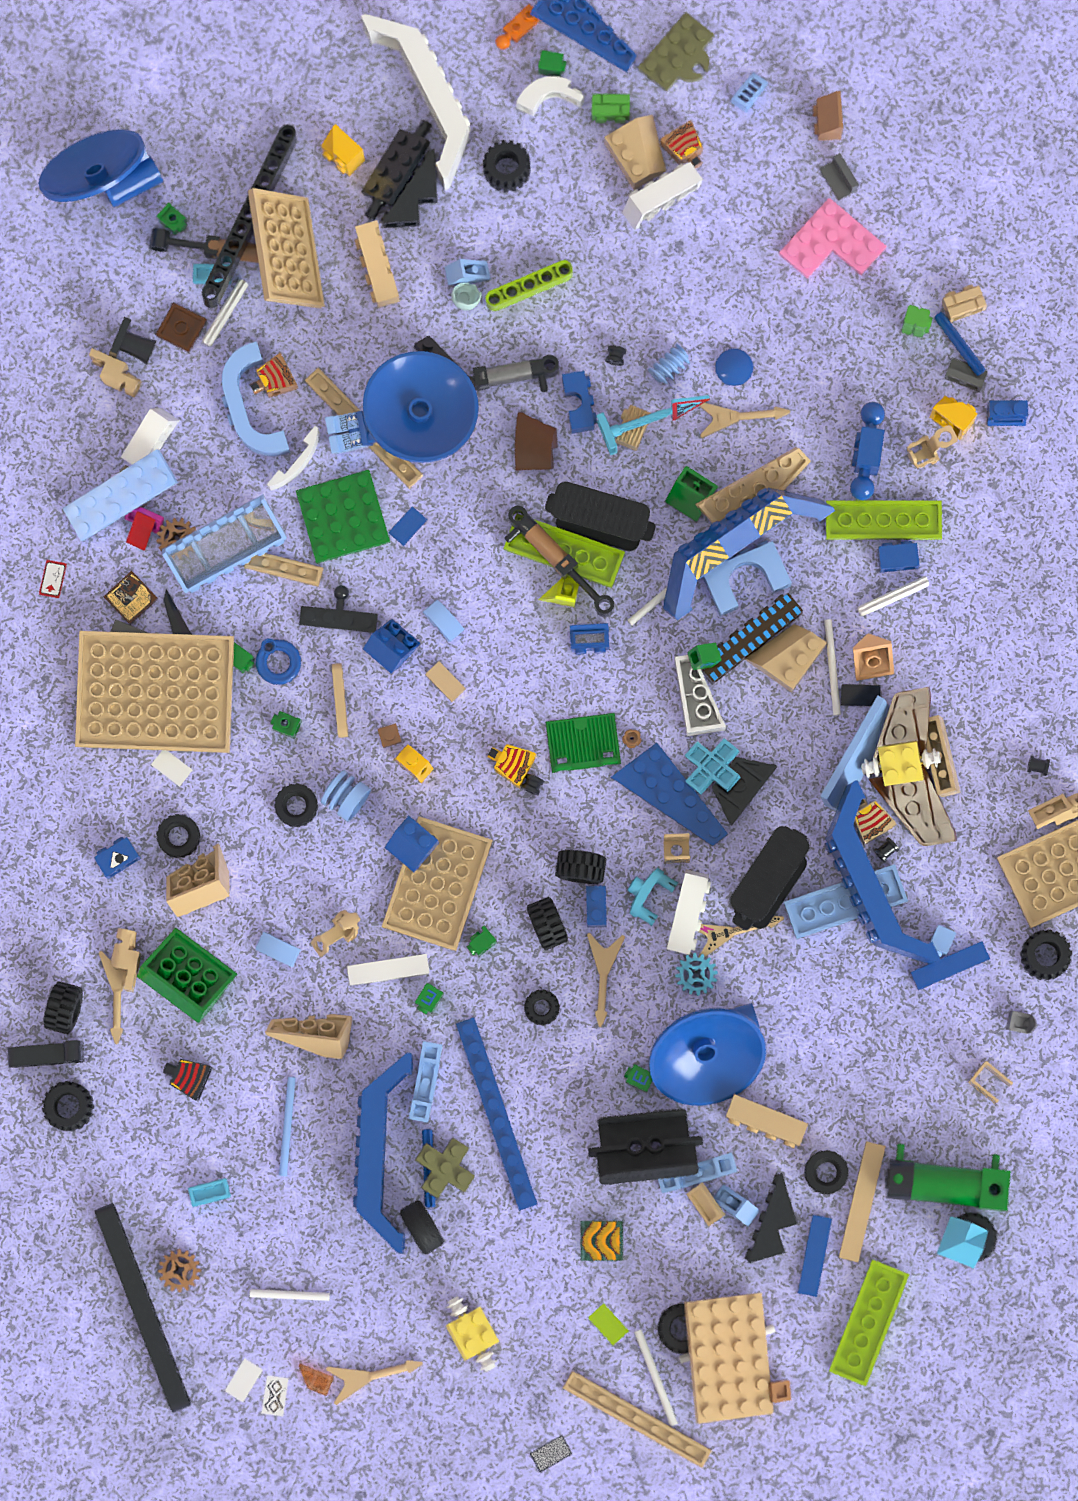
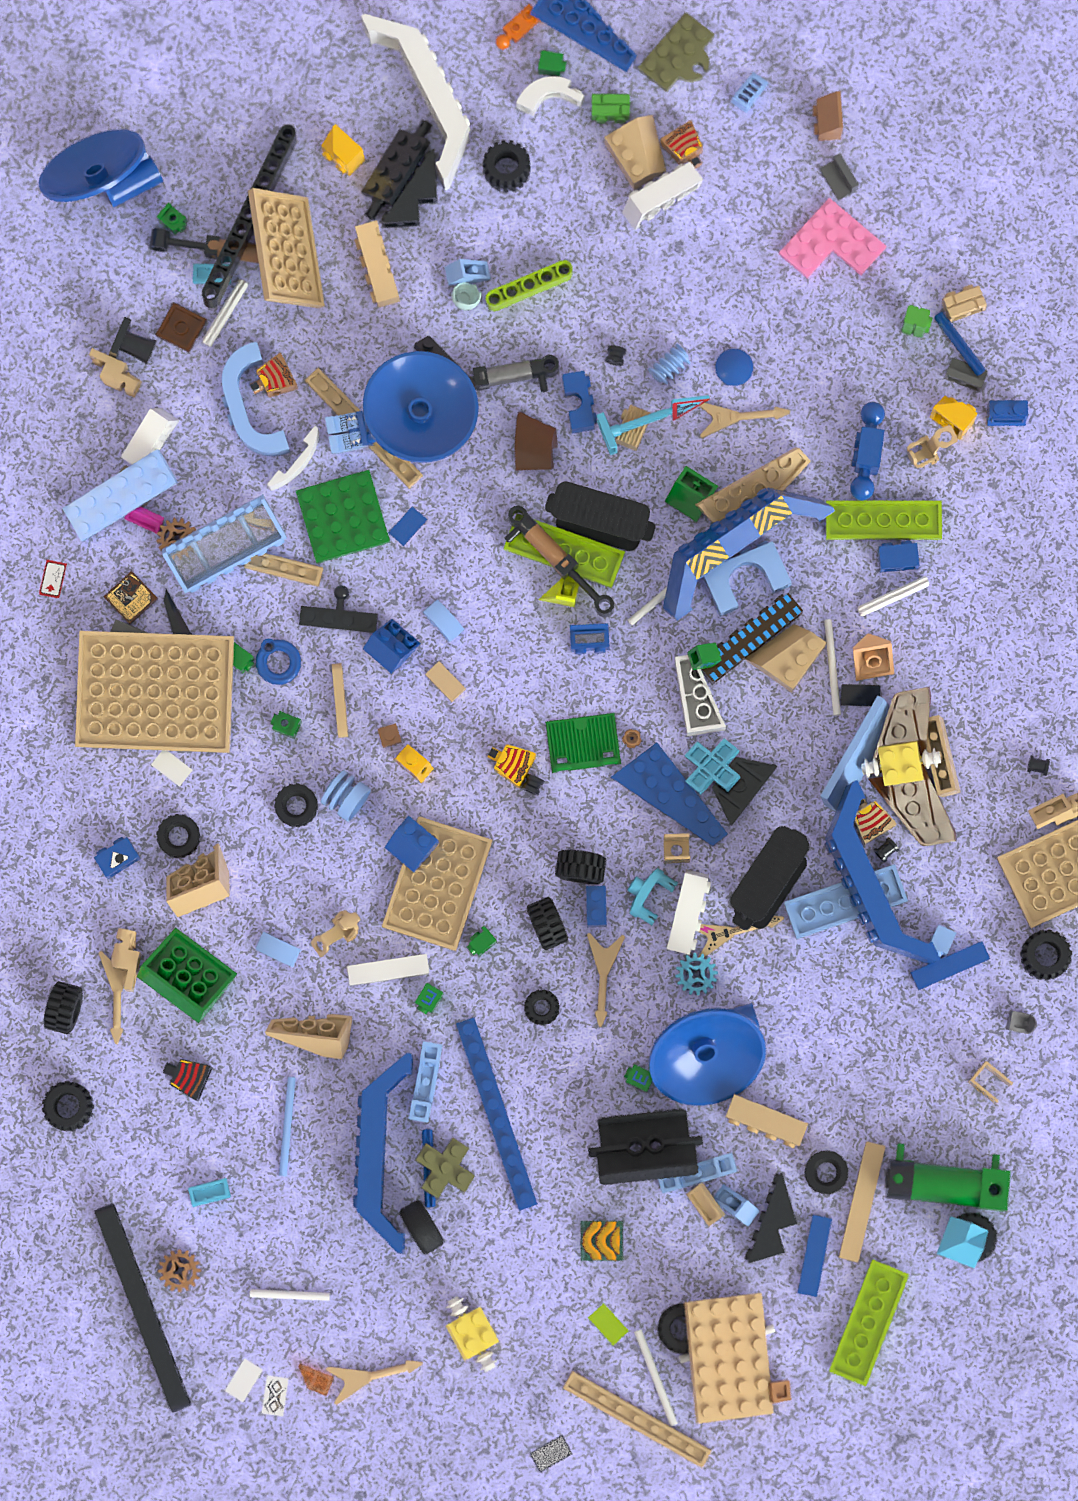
(46, 1054): black beam -> none
(140, 531): red sticker -> none

